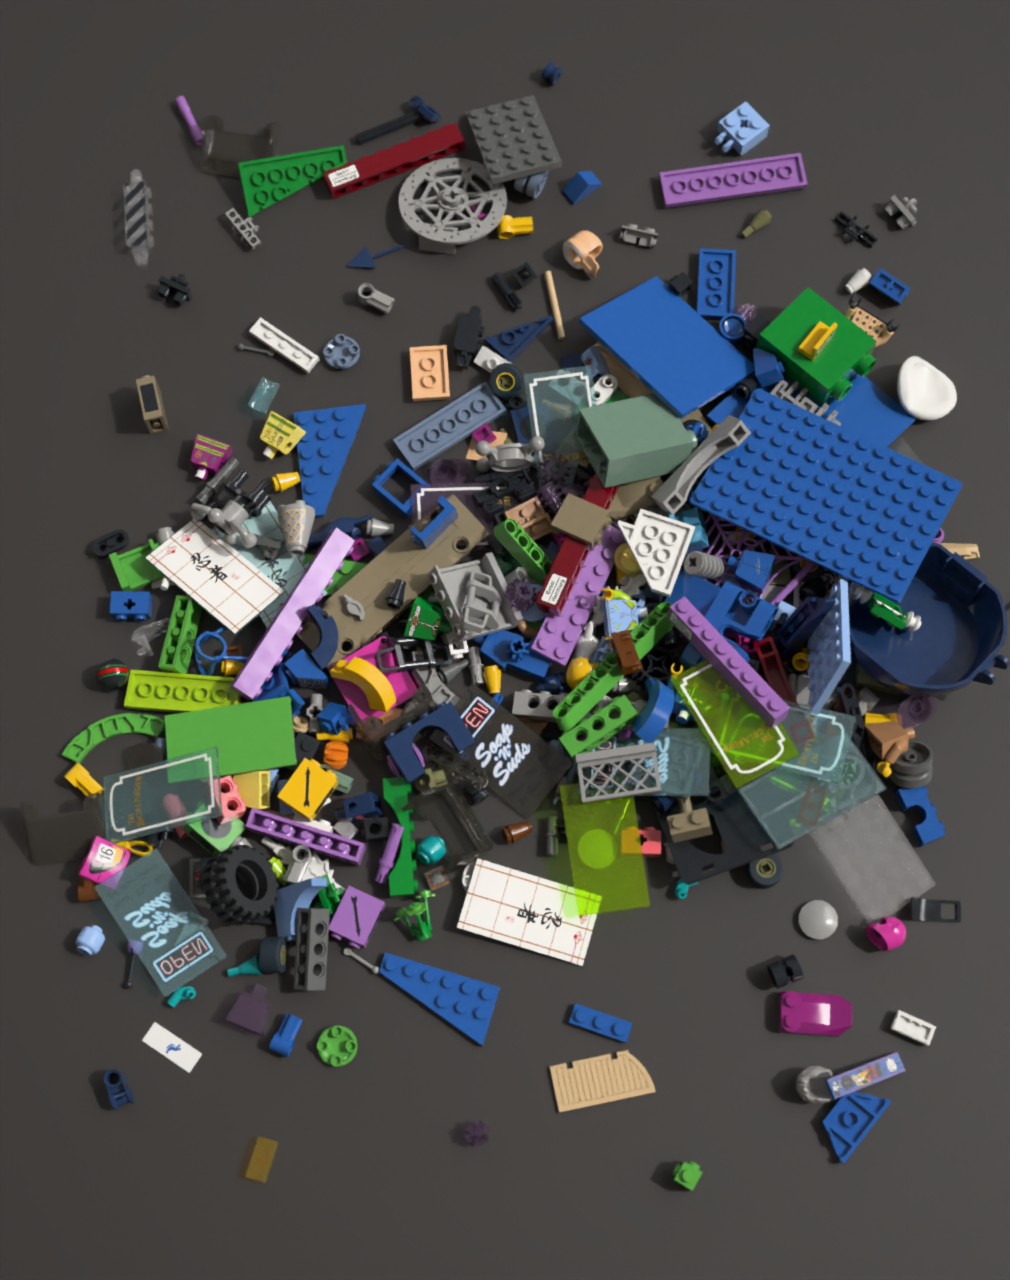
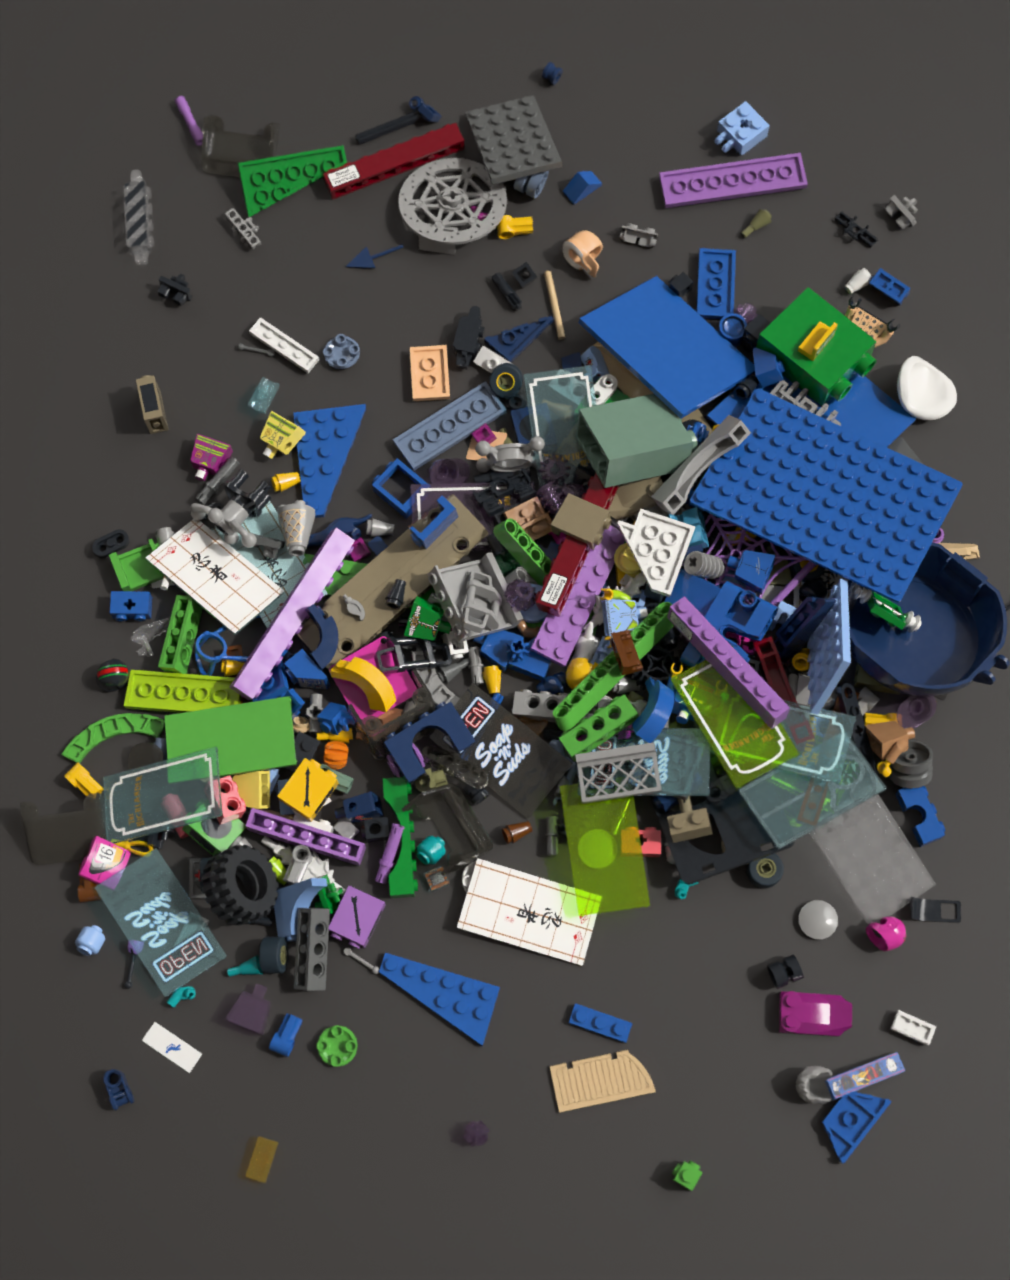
(376, 299): light grey piece -> none
(421, 929): plant -> none

